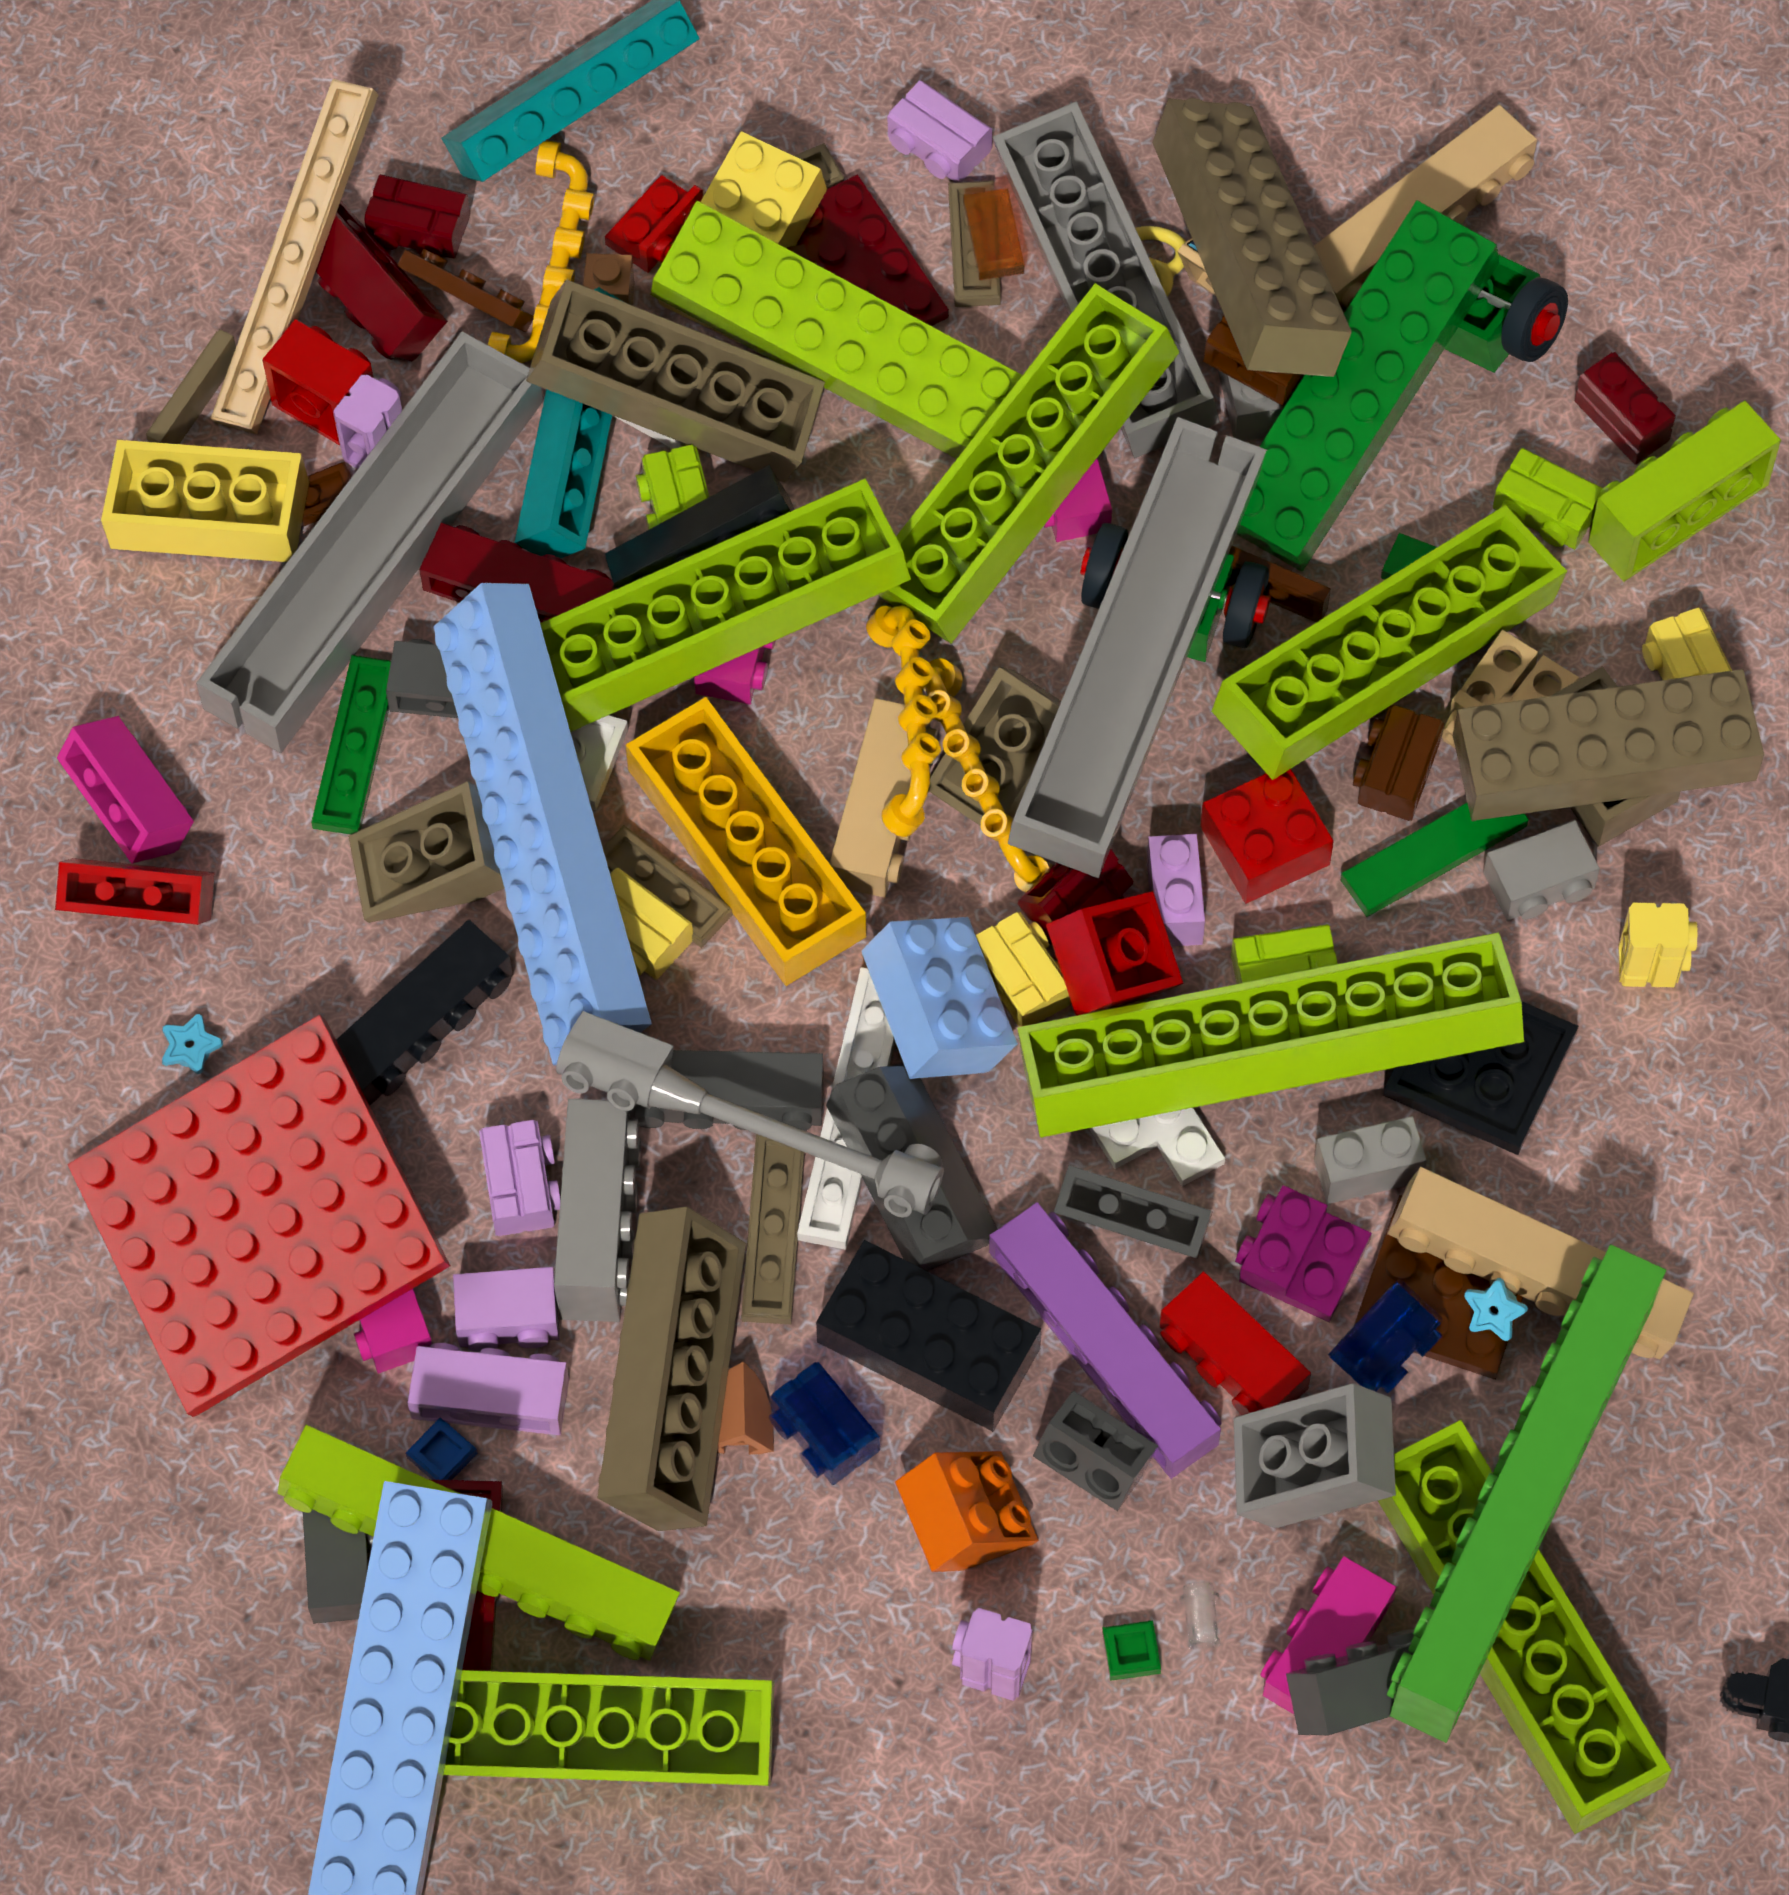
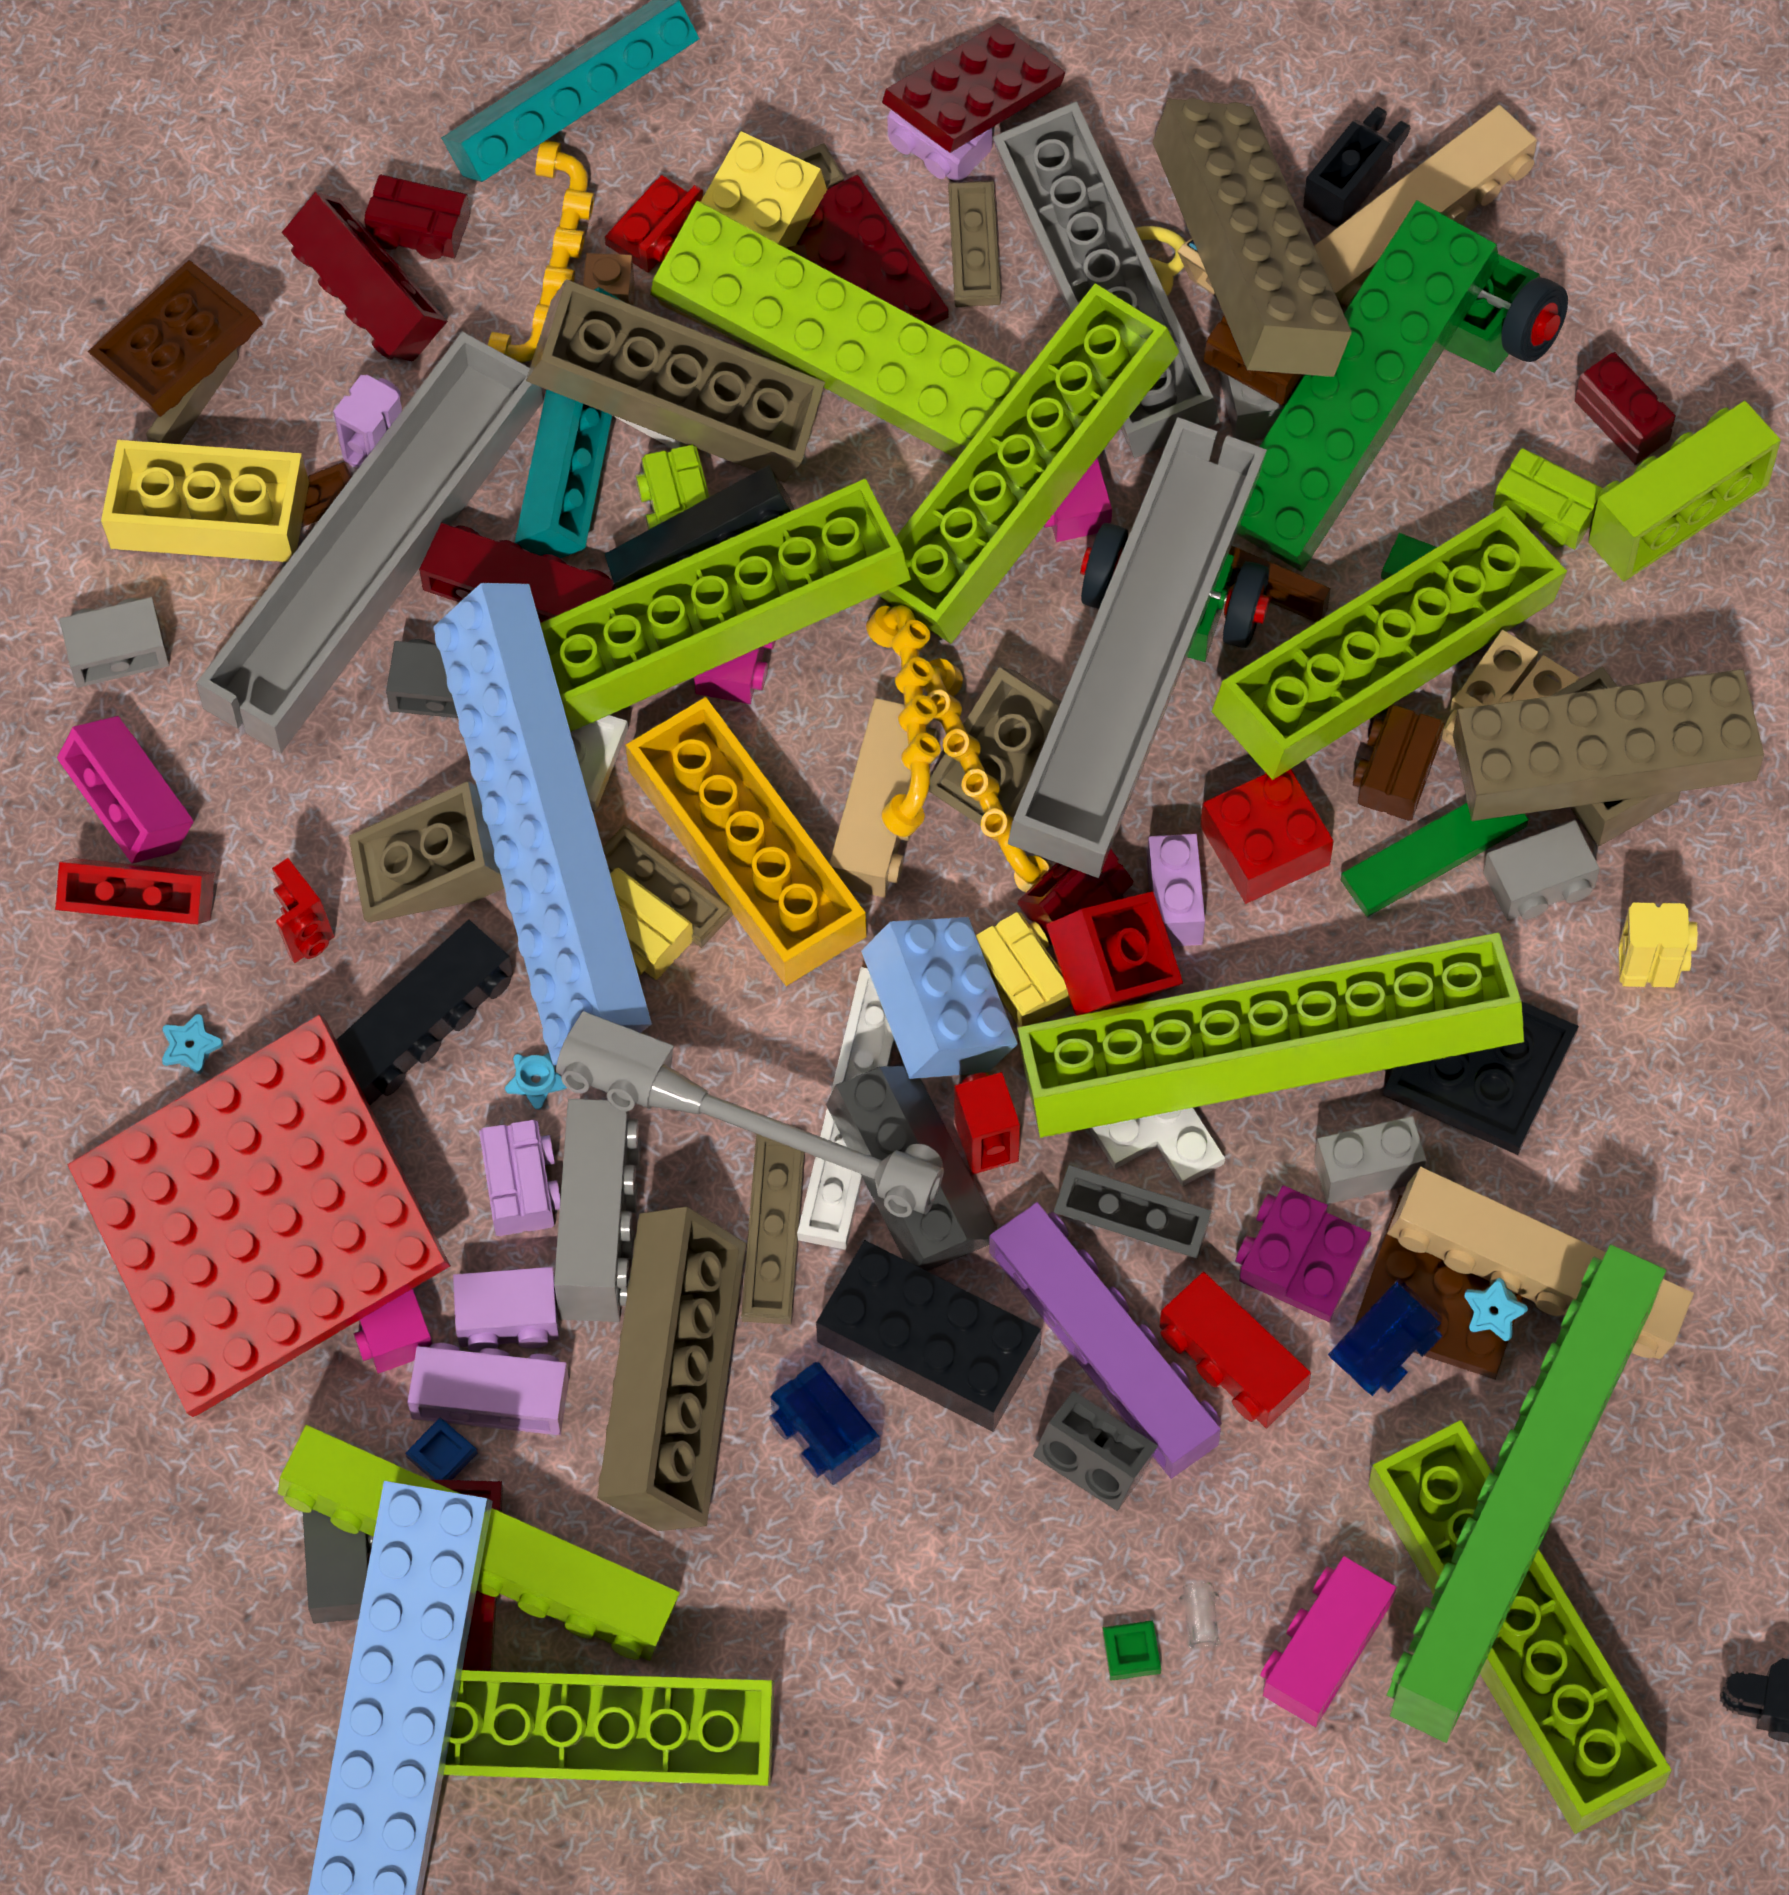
(113, 641): none -> light grey brick
(175, 338): none -> reddish brown plate
(295, 251): tan tile -> none
(304, 920): none -> red bracket
(312, 375): red brick -> none
(353, 747): green tile -> none
(467, 288): reddish brown plate -> none
(527, 1068): none -> medium azure plate
(746, 1412): nougat brick -> none
(768, 1083): dark grey brick -> none
(965, 1509): orange slope -> none
(973, 87): none -> dark red plate
(986, 1122): none -> red brick
(993, 234): clear orange tile -> none
(993, 1653): lavender brick -> none
(1282, 953): lime brick -> none
(1314, 1456): light grey brick -> none
(1346, 1690): dark grey brick -> none
(1352, 168): none -> black hinge
(1684, 647): light yellow brick -> none

